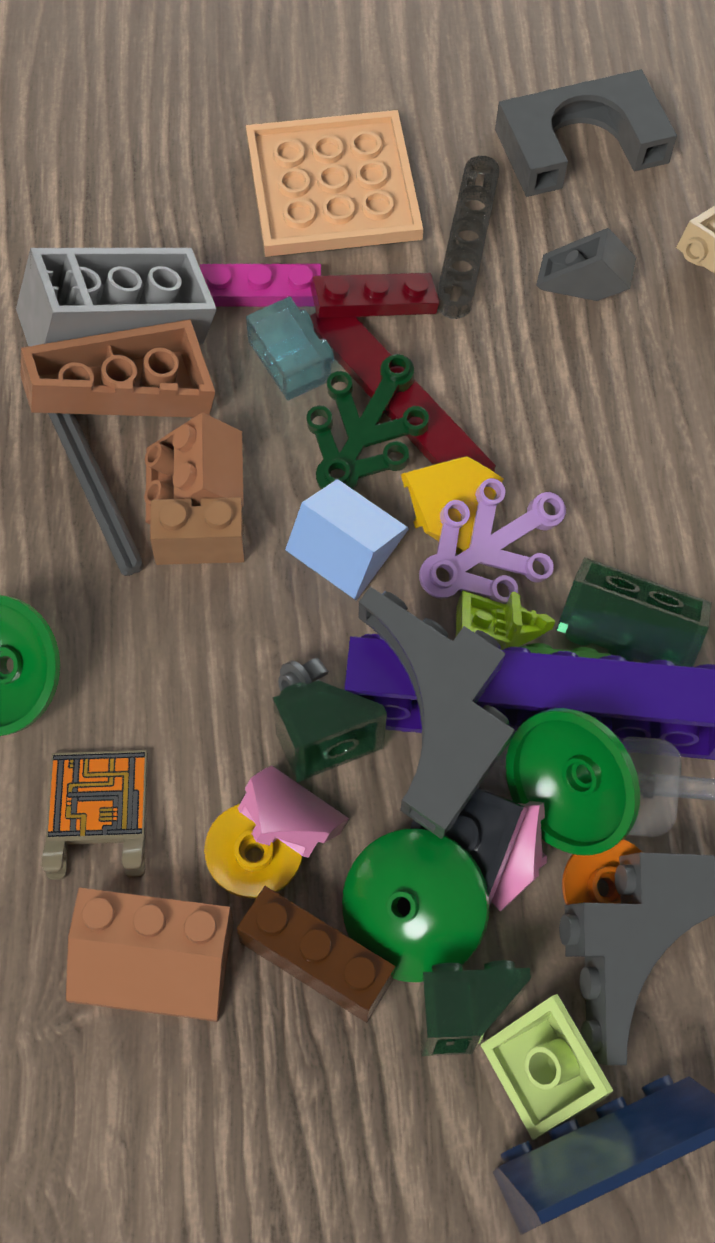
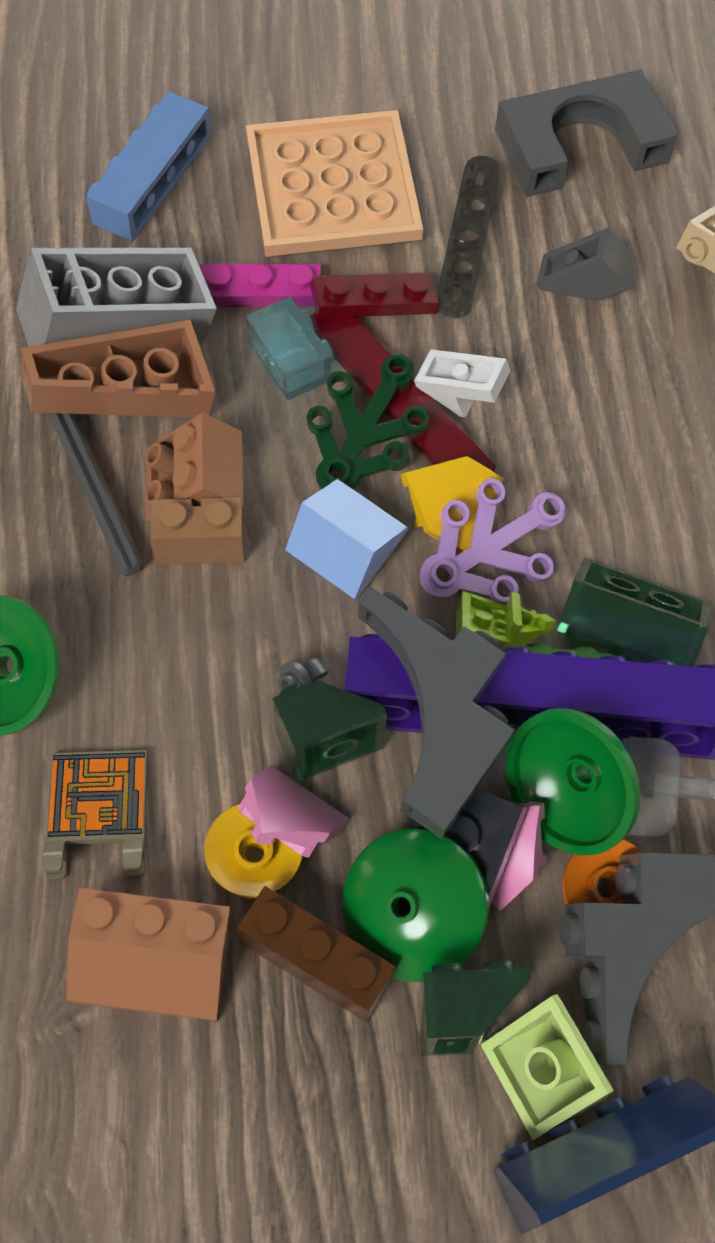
(149, 166): none -> medium blue brick
(461, 378): none -> white slope

